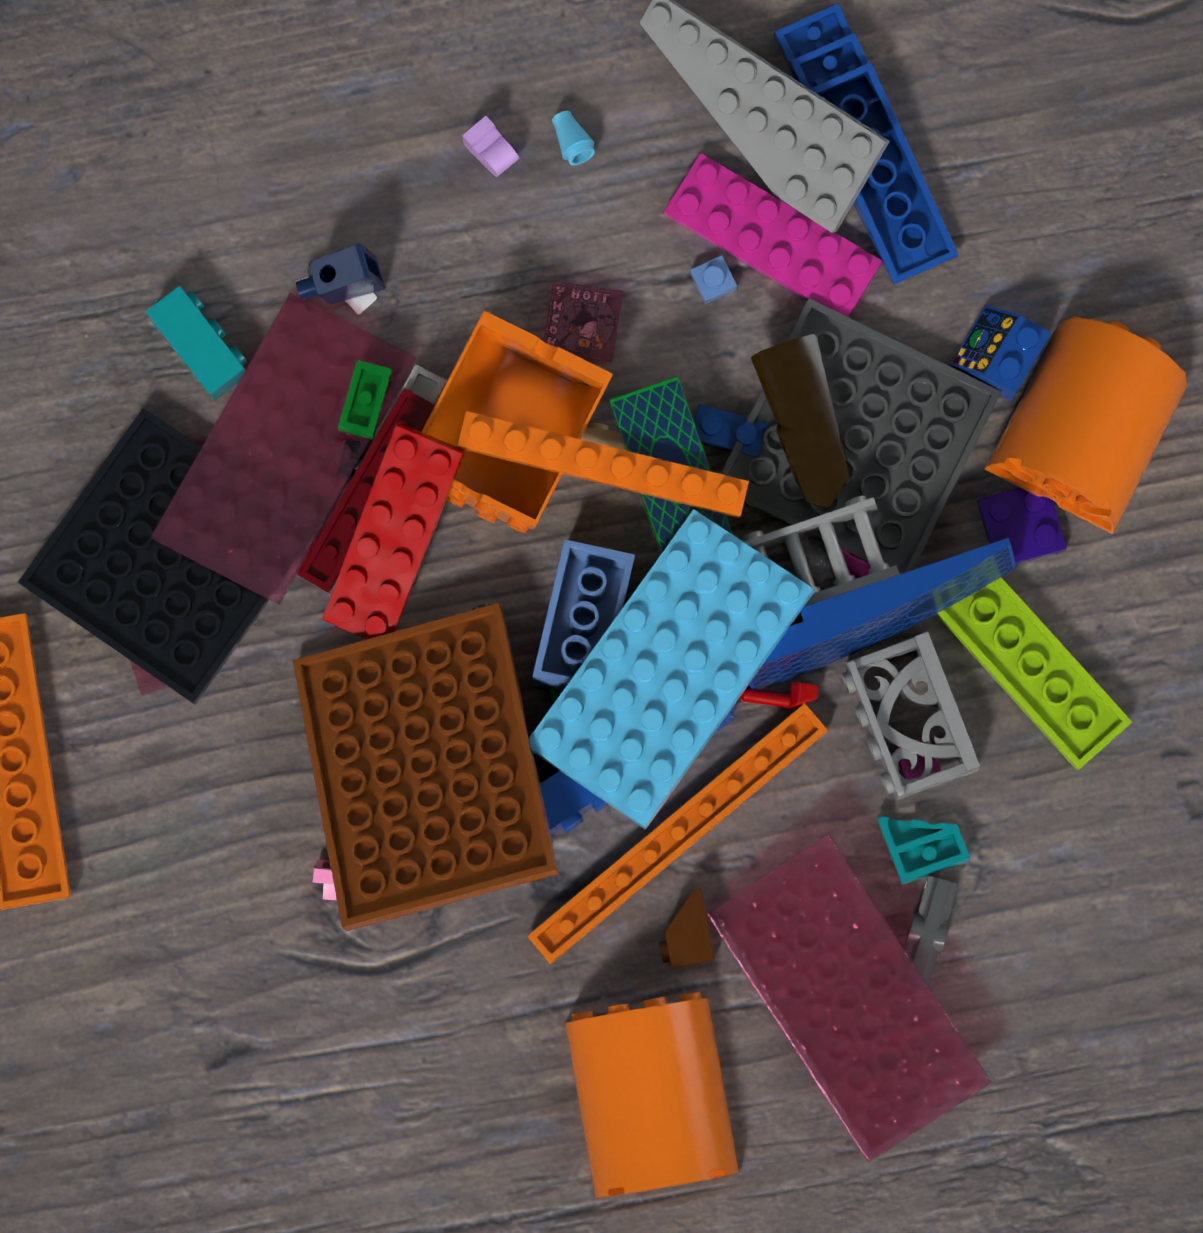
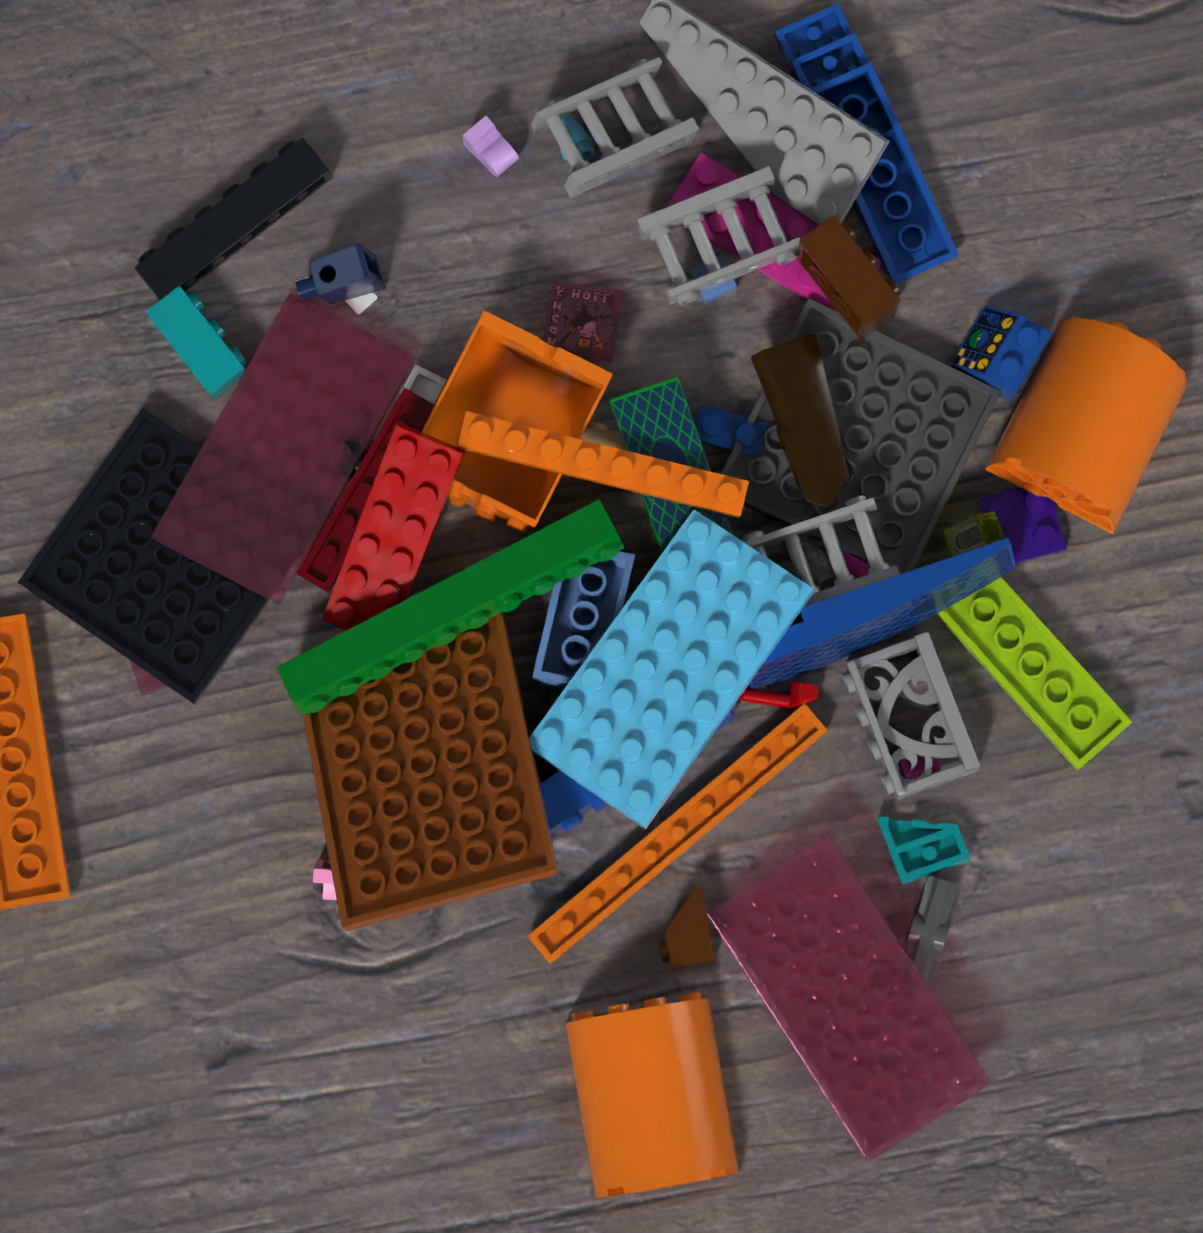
(234, 220): none -> black brick
(365, 399): green plate -> none
(450, 608): none -> green brick
(615, 161): none -> light grey fence
(691, 213): none -> light grey fence
(848, 277): none -> reddish brown brick
(973, 533): none -> brick

